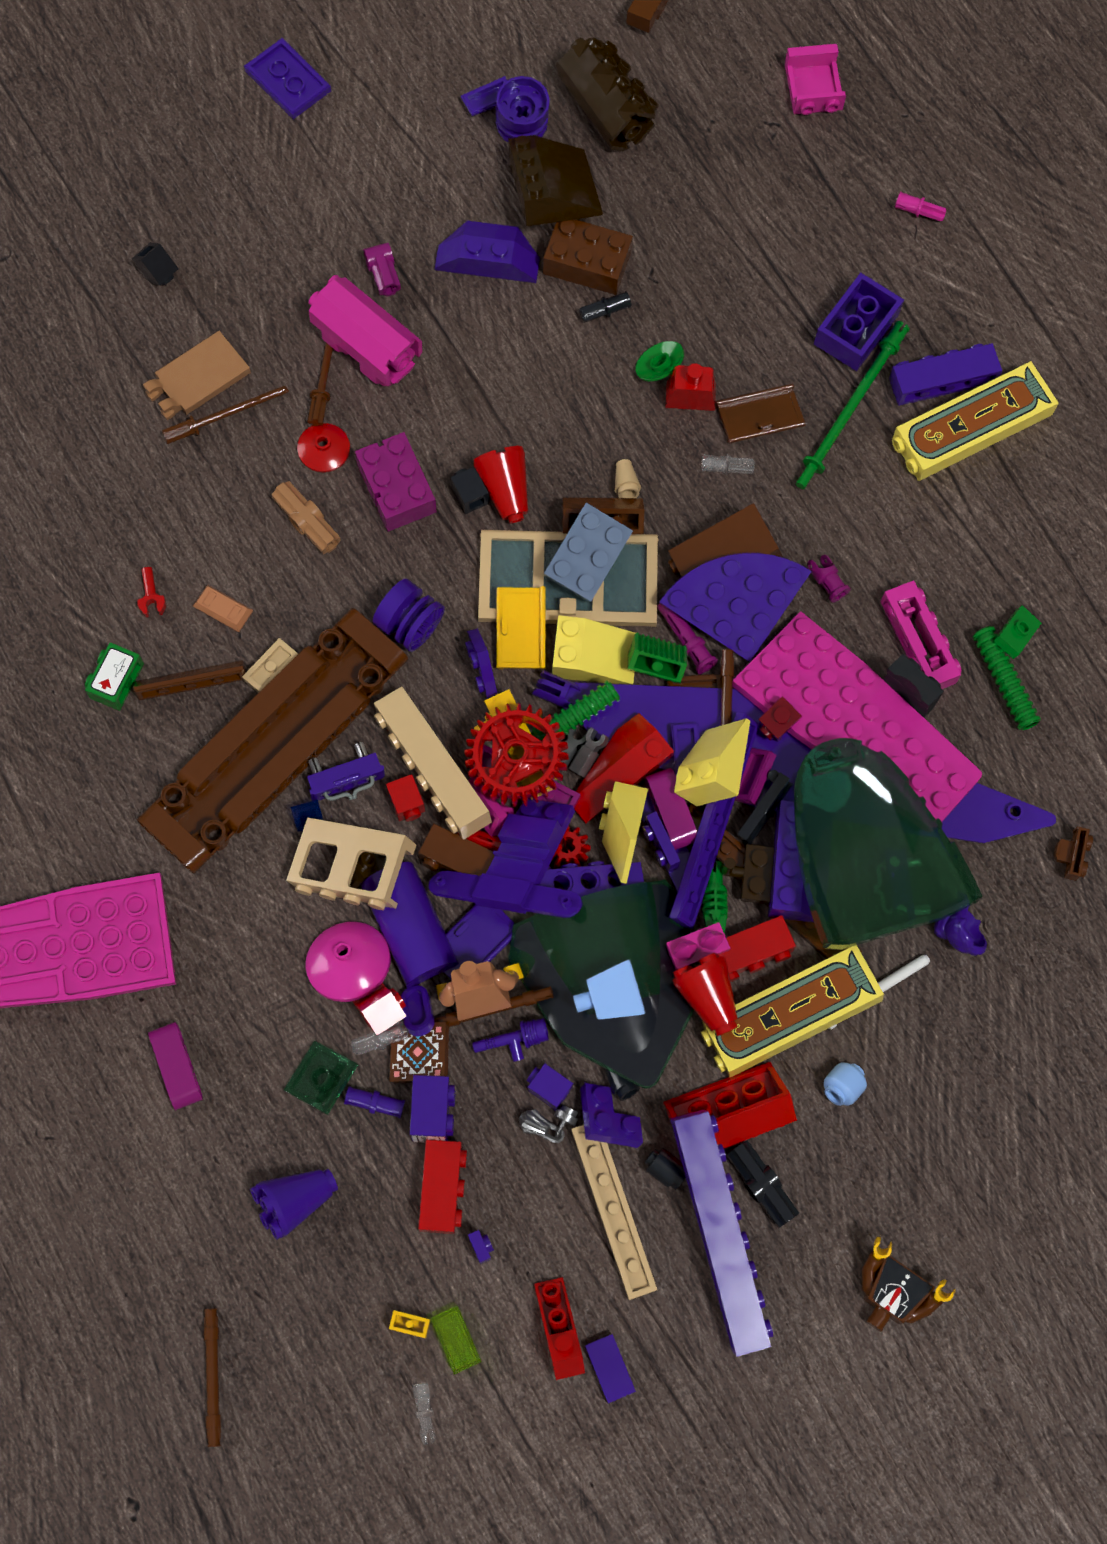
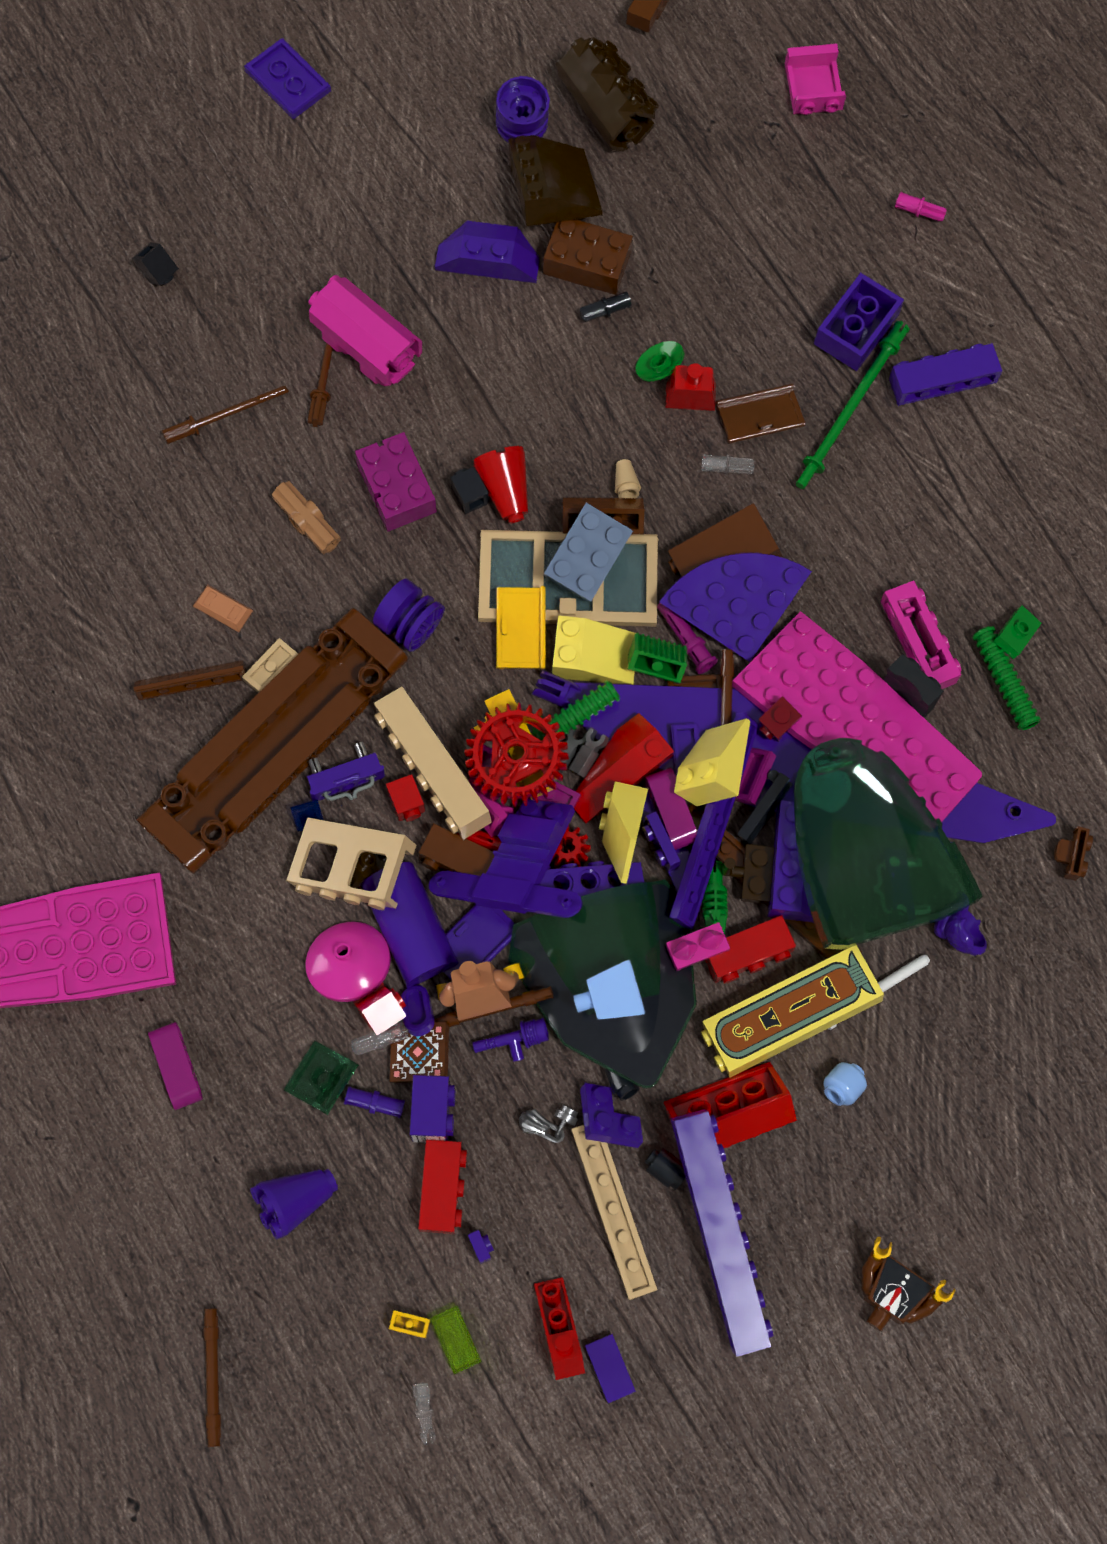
(113, 676): brick -> none
(150, 594): red bar -> none
(197, 376): medium nougat tile -> none
(326, 457): red dish -> none
(381, 263): magenta piece -> none
(480, 659): dark purple plate -> none
(483, 98): dark purple tile -> none
(549, 1086): dark purple brick -> none
(709, 992): red cone -> none
(762, 1184): black piece -> none
(829, 578): magenta piece -> none
(974, 421): brick -> none

